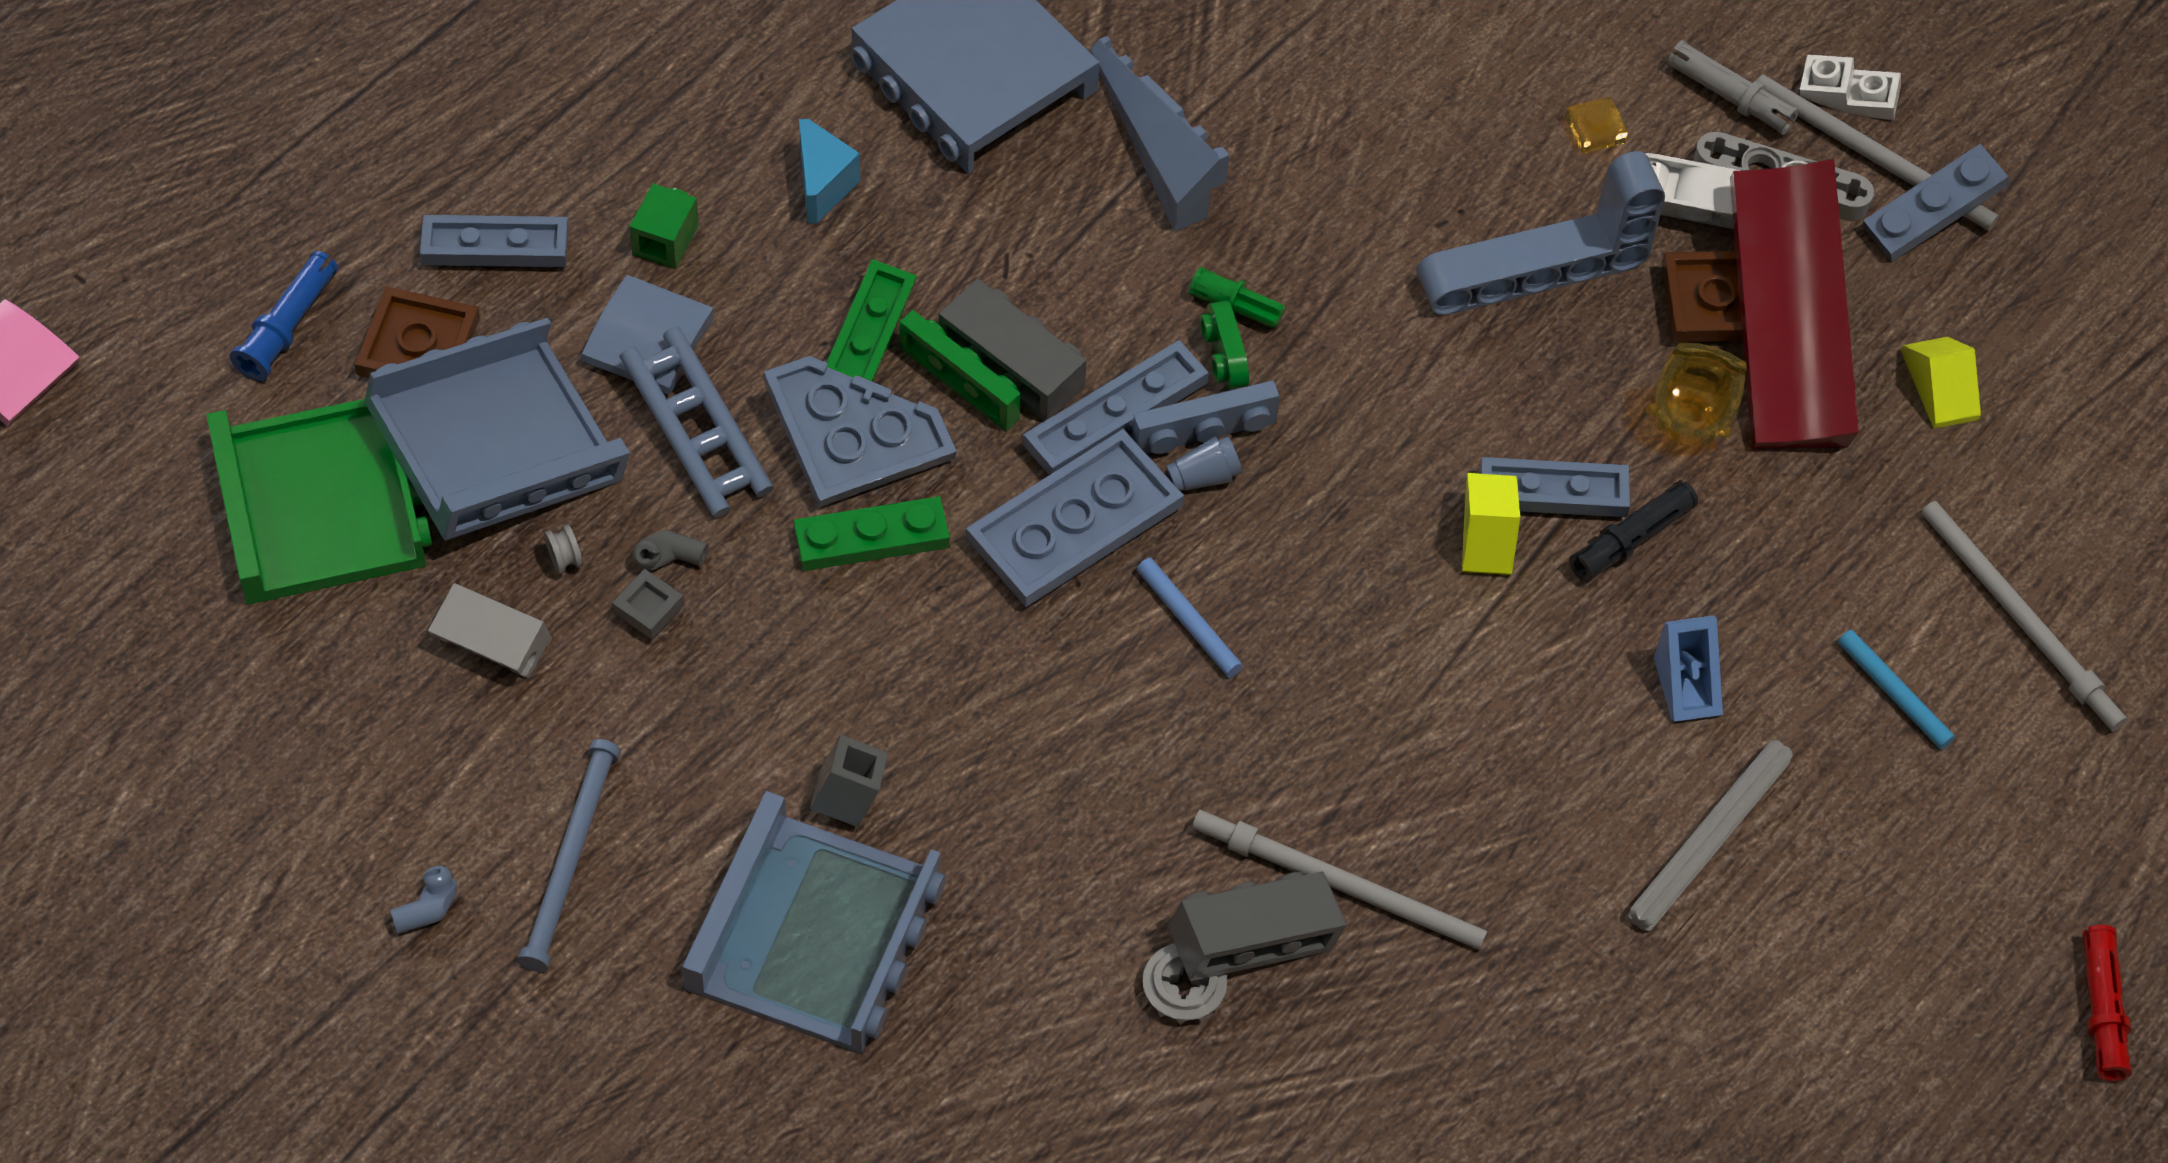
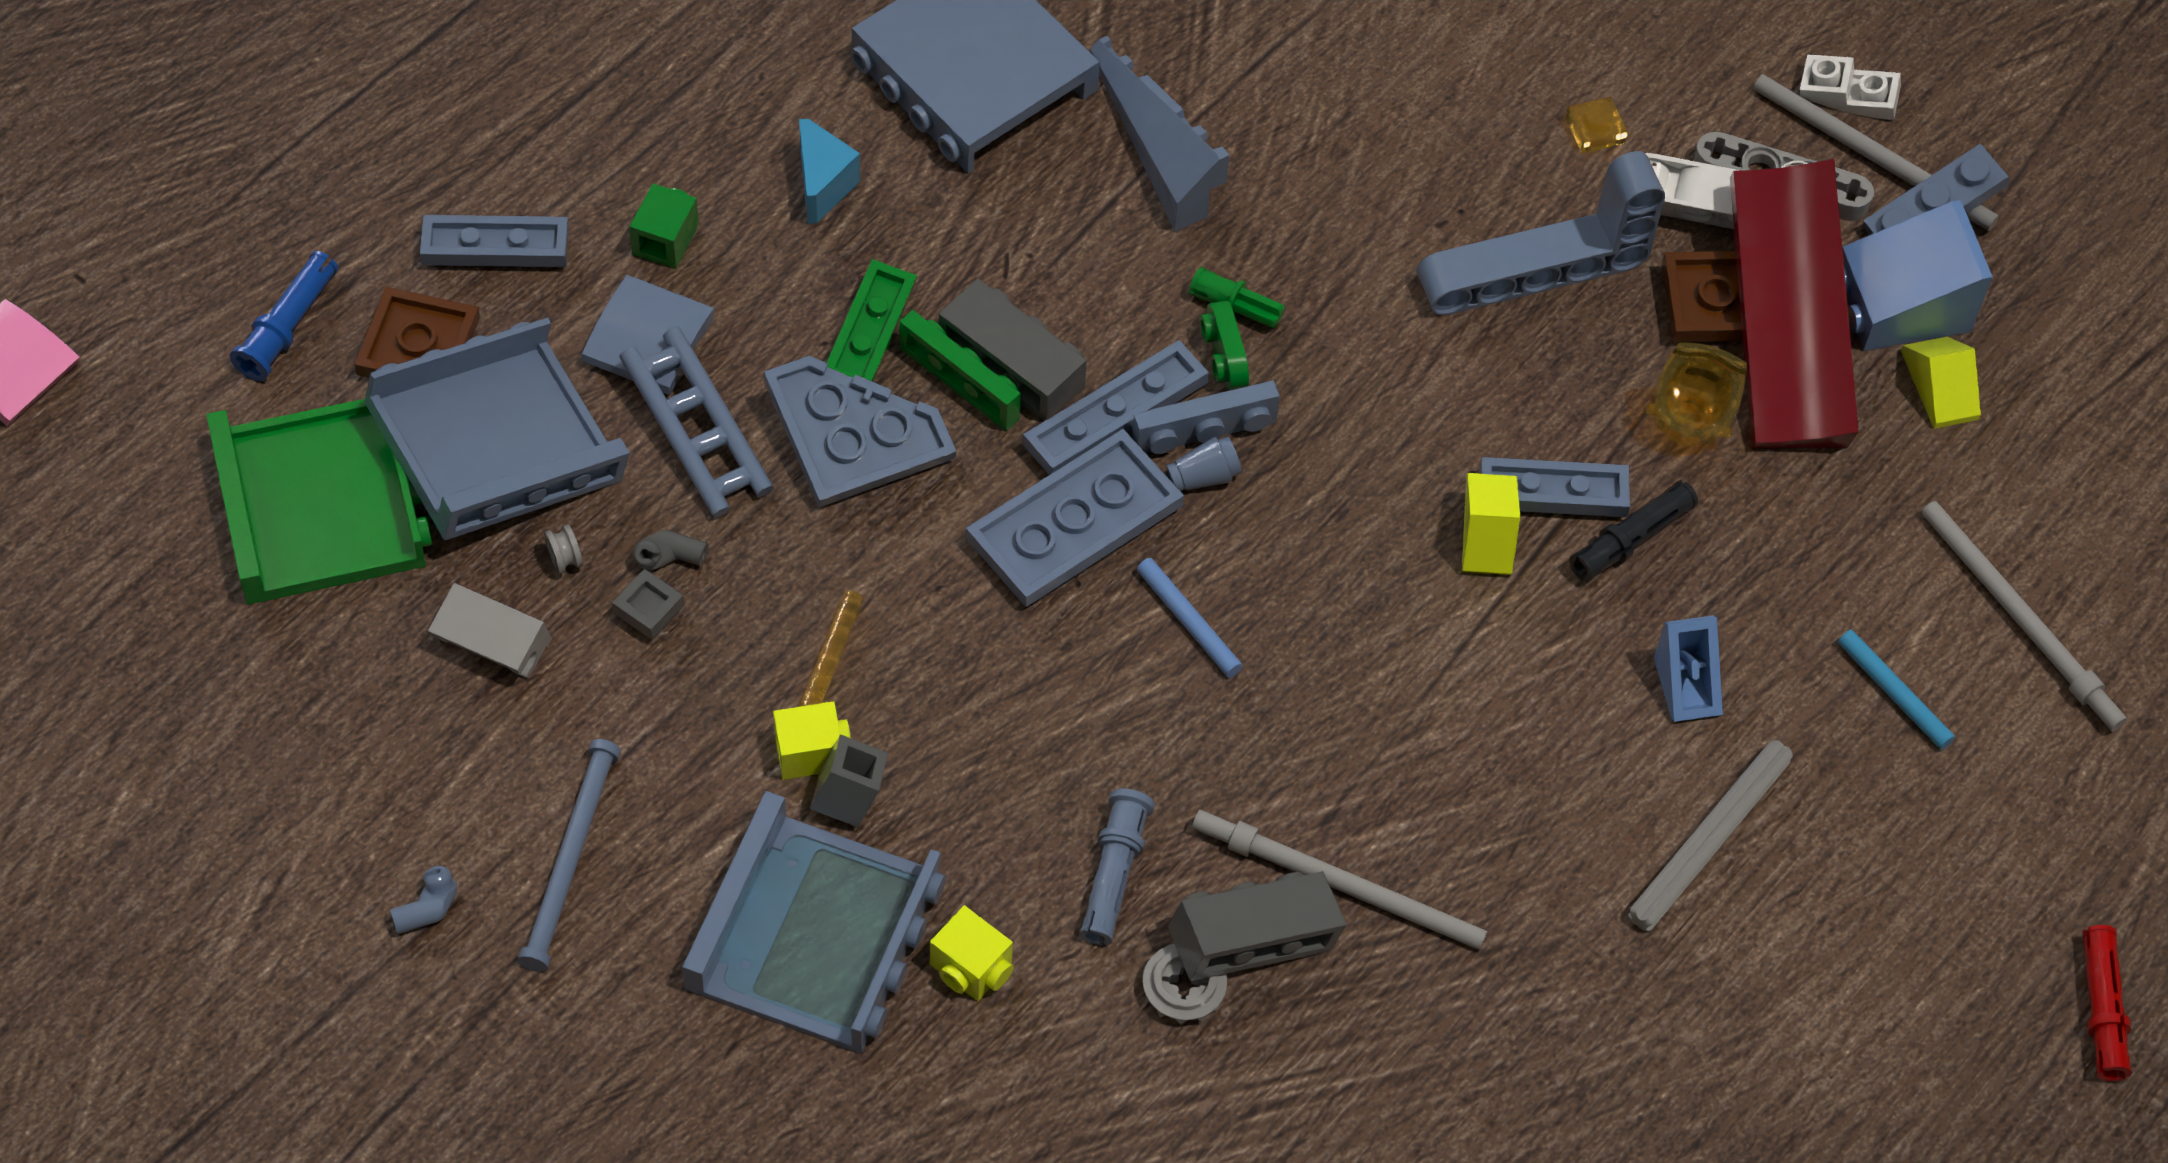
(806, 737): none -> neon yellow brick
(832, 648): none -> clear yellow bar
(871, 533): green plate -> none
(971, 955): none -> neon yellow brick
(1119, 845): none -> sand blue pin
(1748, 96): light grey pin -> none
(1916, 279): none -> medium blue slope

